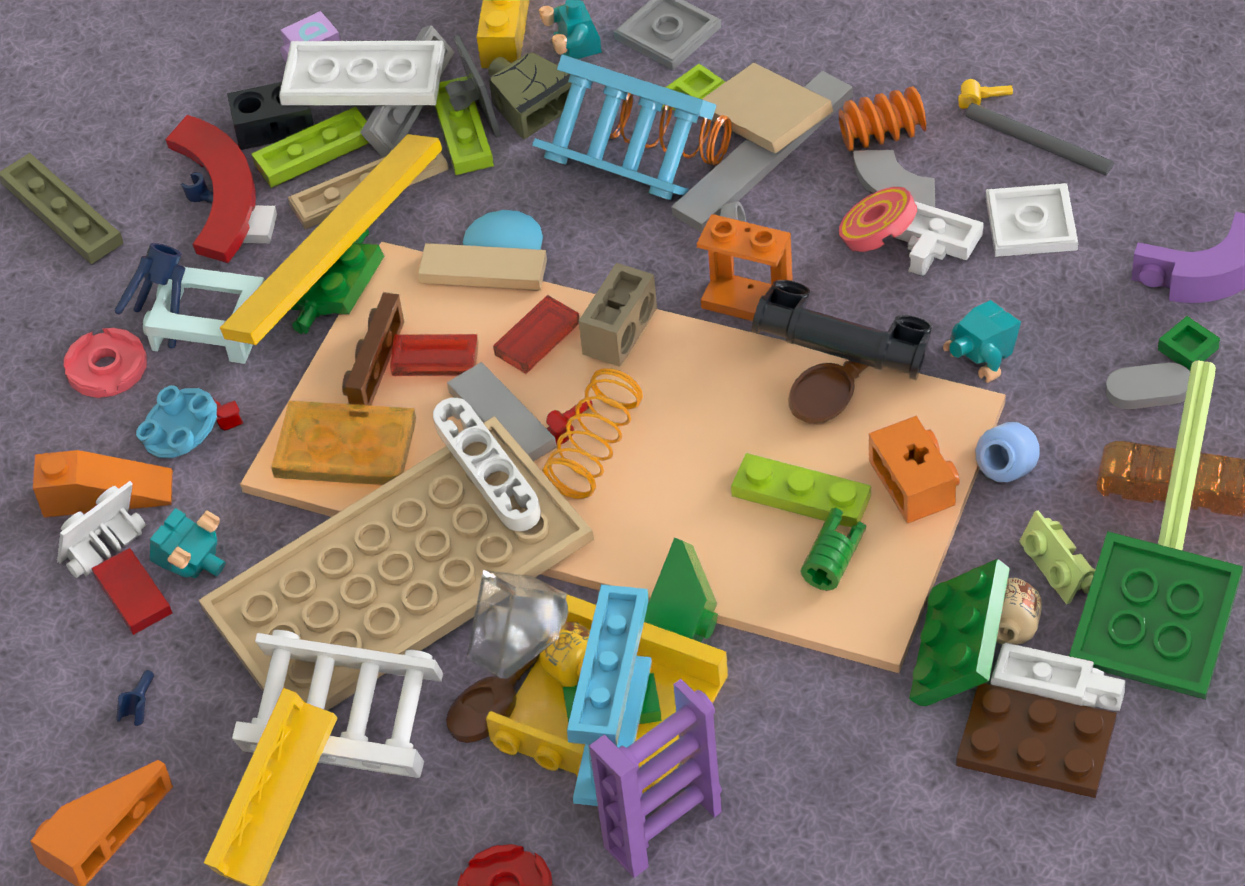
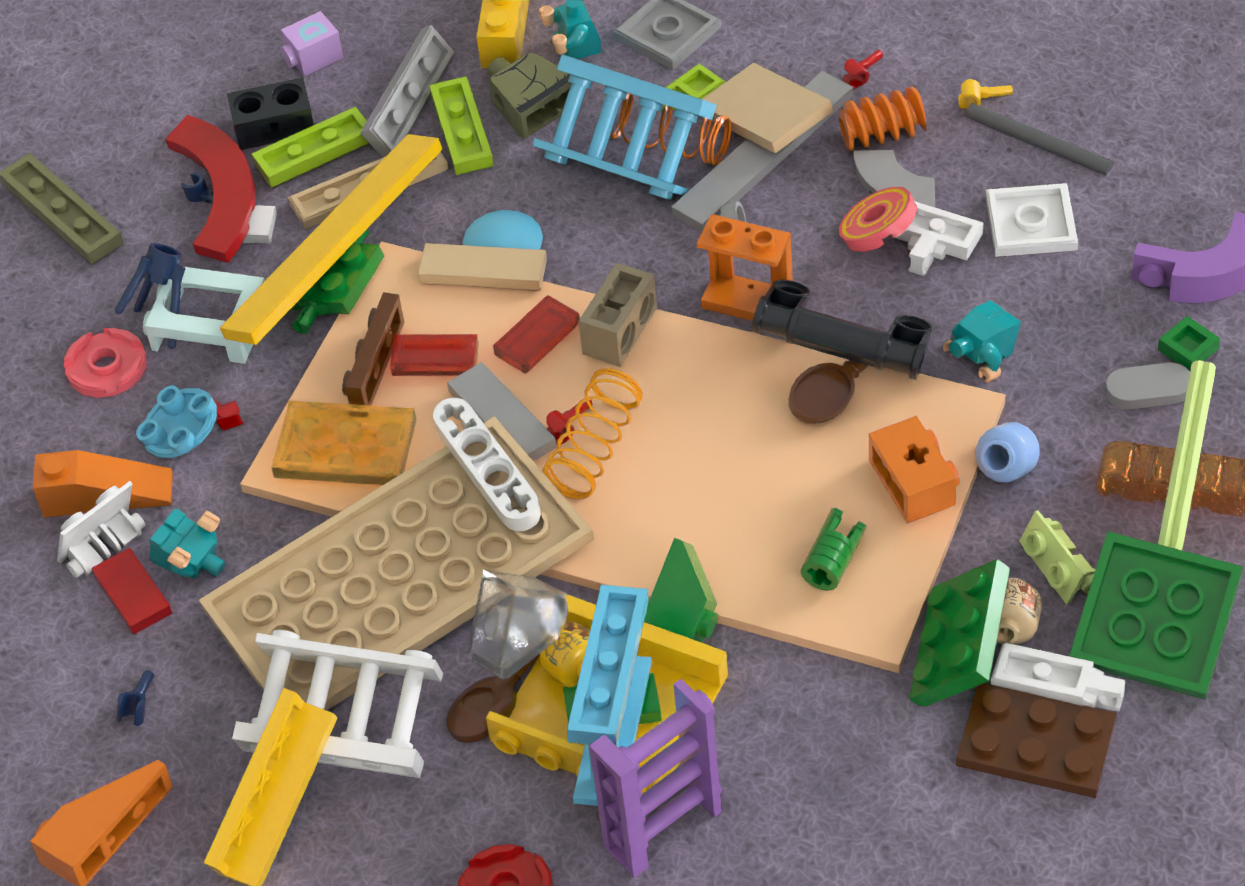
(362, 73): white tile -> none
(465, 92): dark grey piece -> none
(799, 489): lime plate -> none
(857, 71): none -> red hand

